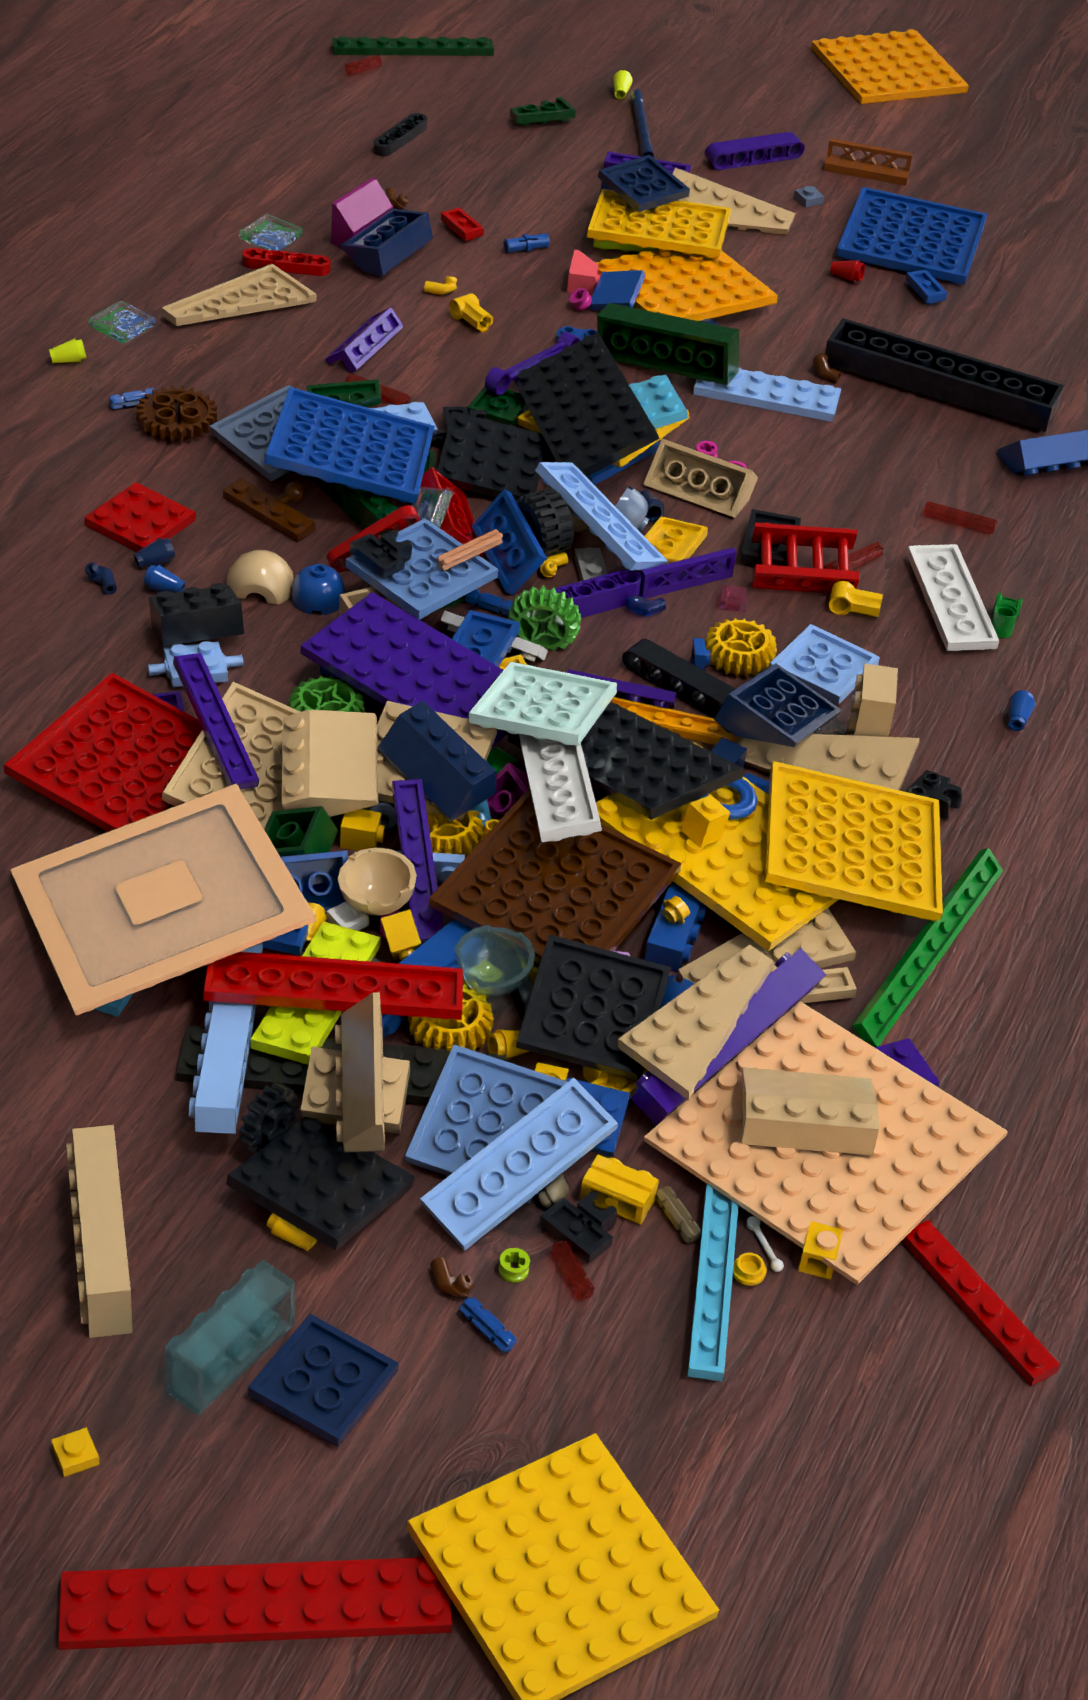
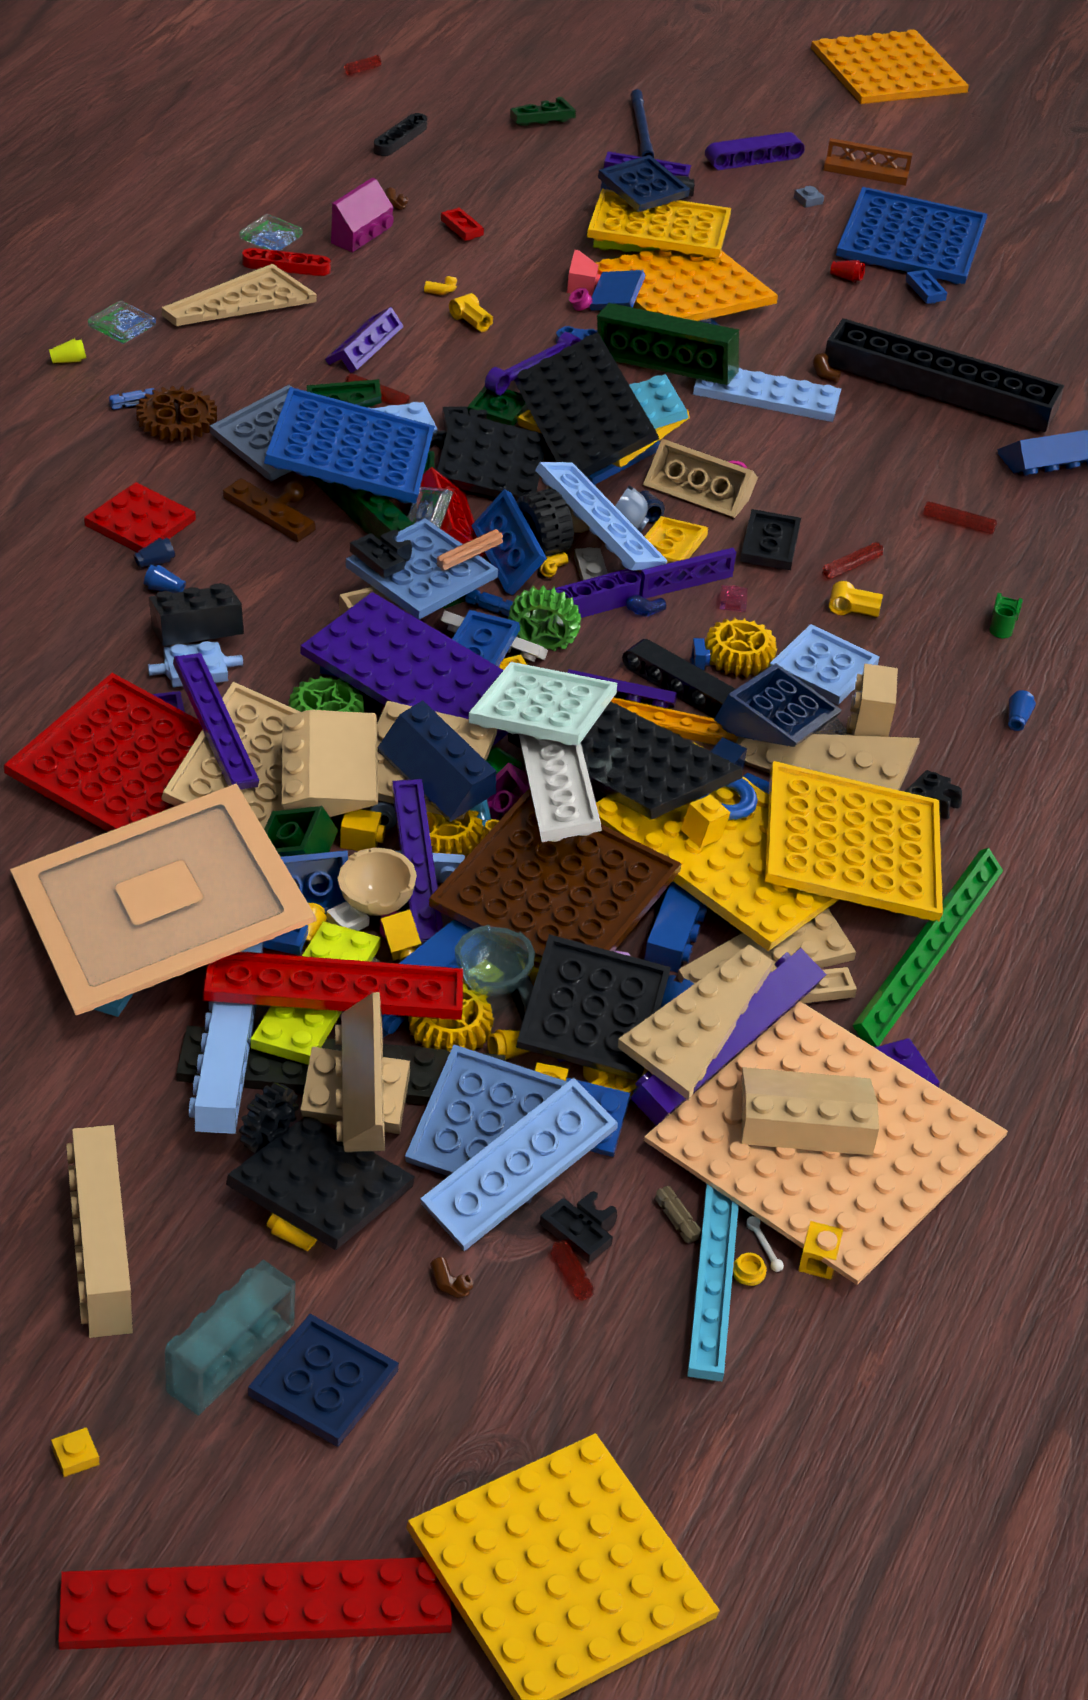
(101, 575): dark blue arm -> none
(262, 574): tan cylinder -> none
(317, 589): blue cylinder -> none
(389, 240): dark blue slope -> none
(403, 517): red beam -> none
(416, 47): dark green plate -> none
(488, 1325): blue axle -> none
(518, 1256): lime bush -> none
(526, 243): blue pin -> none
(554, 1191): dark tan arm -> none
(621, 1187): yellow brick -> none
(622, 82): neon yellow cone -> none
(675, 910): yellow plate -> none
(707, 447): dark pink bush -> none
(745, 210): tan wing -> none
(801, 578): red fence -> none
(952, 597): white plate -> none
(981, 1304): red plate -> none

